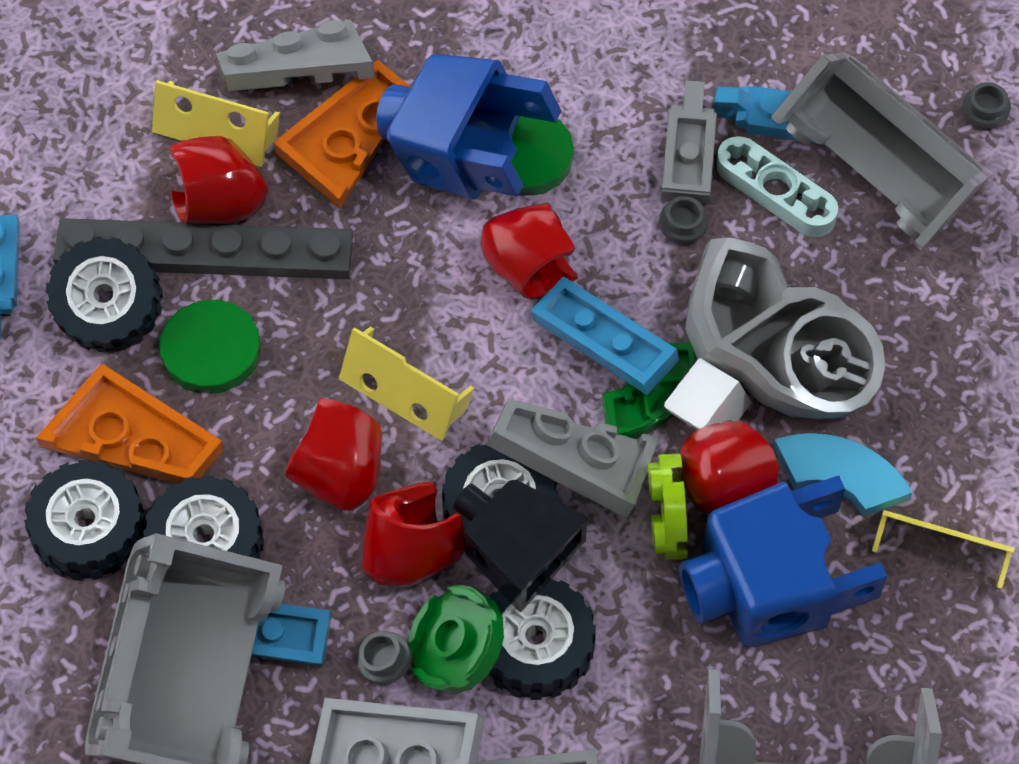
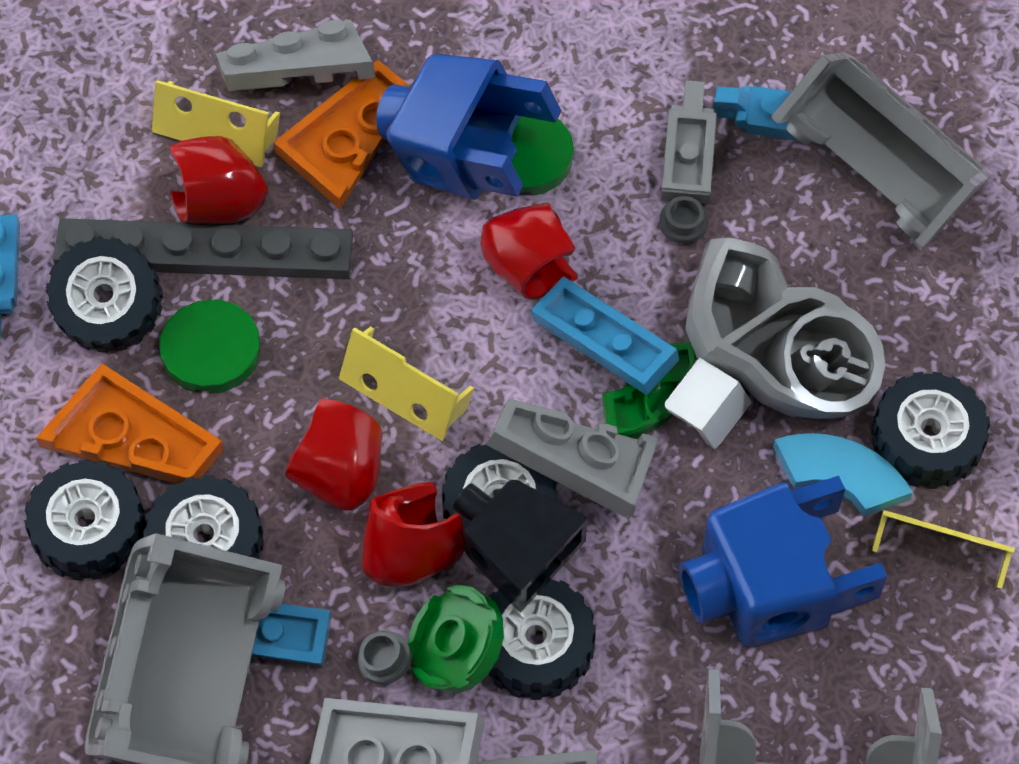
(671, 523): lime plate -> none
(726, 464): red piece -> none
(774, 168): light aqua beam -> none
(955, 418): none -> black wheel
(986, 105): dark grey plate -> none

